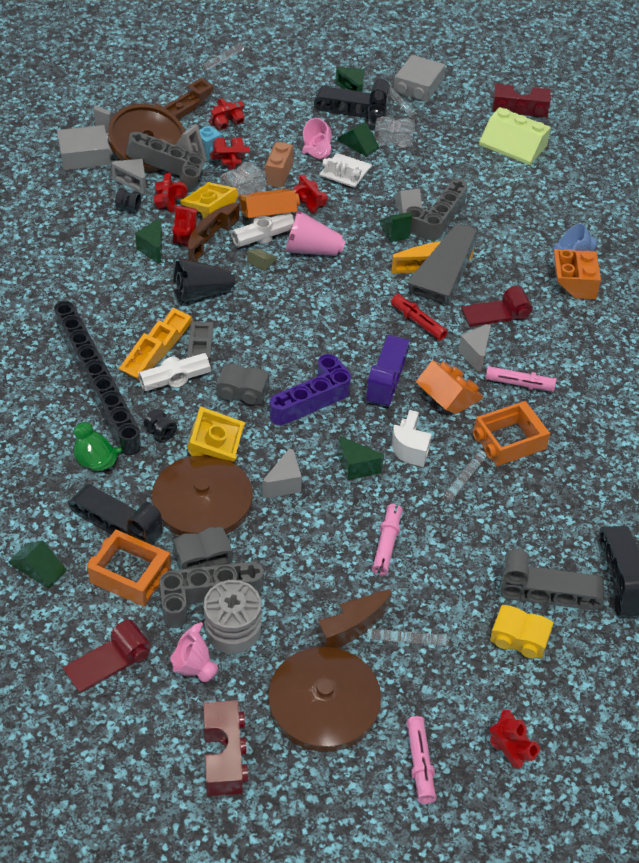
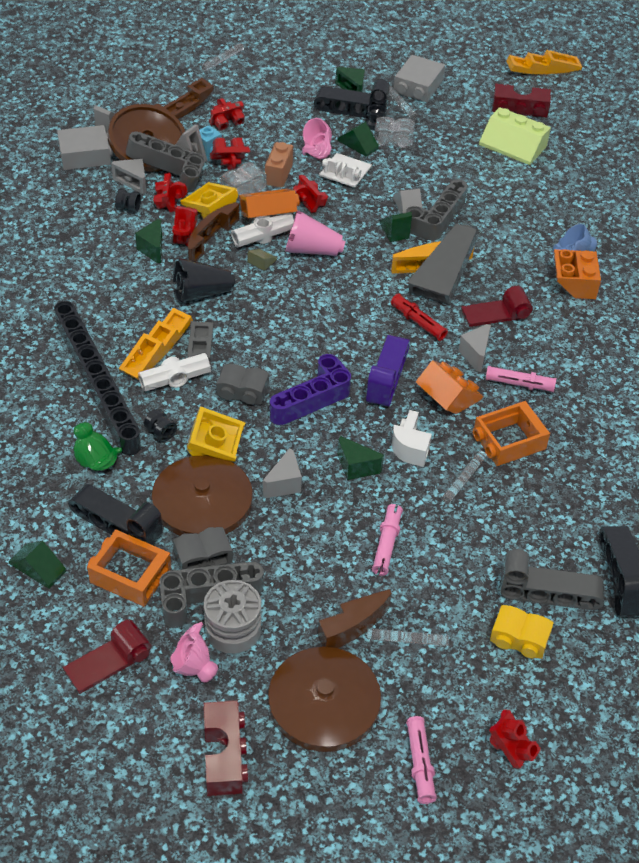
(550, 63): none -> light orange slope

